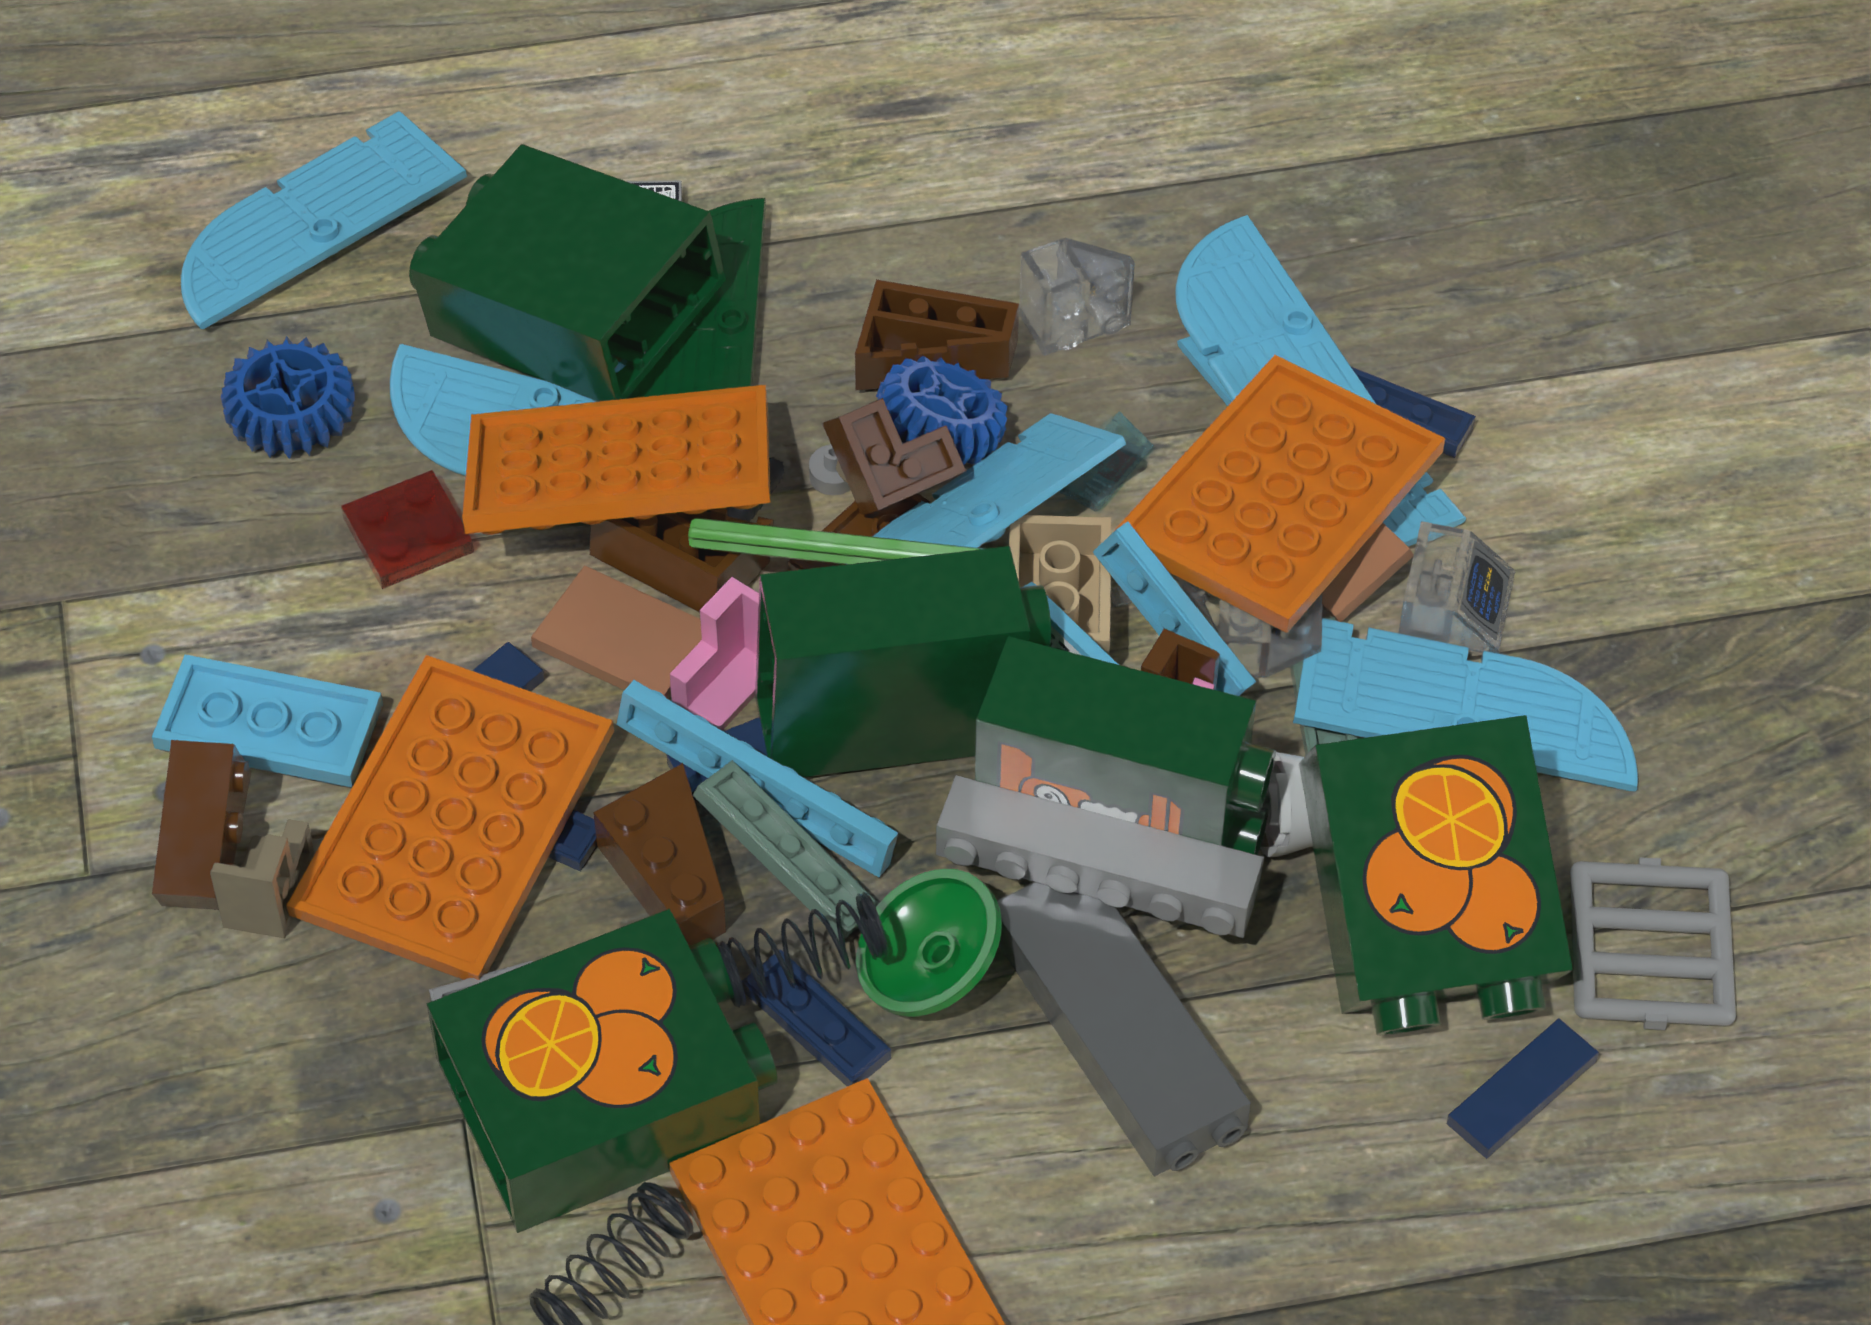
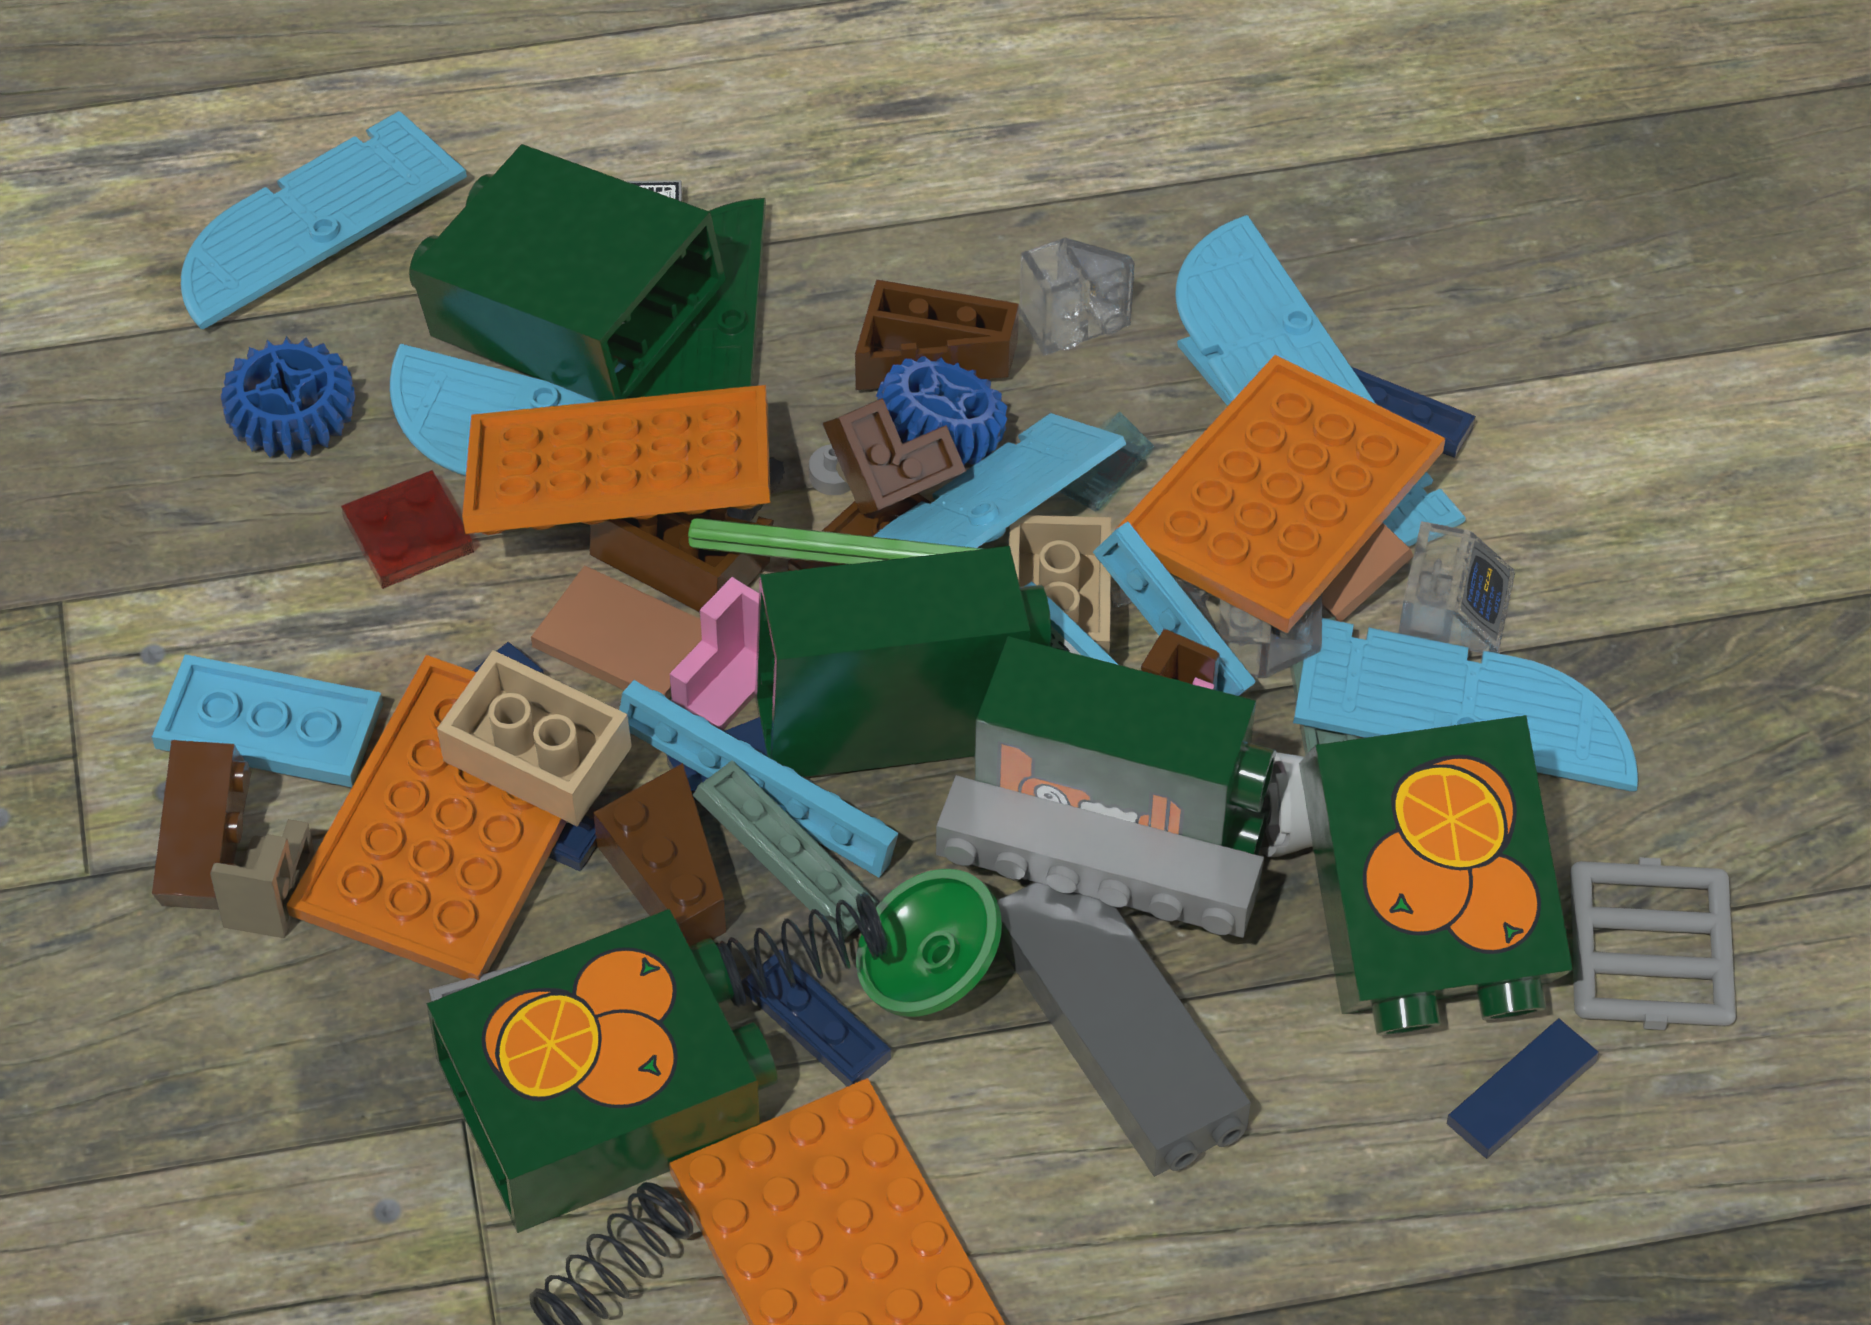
(534, 737): none -> tan brick

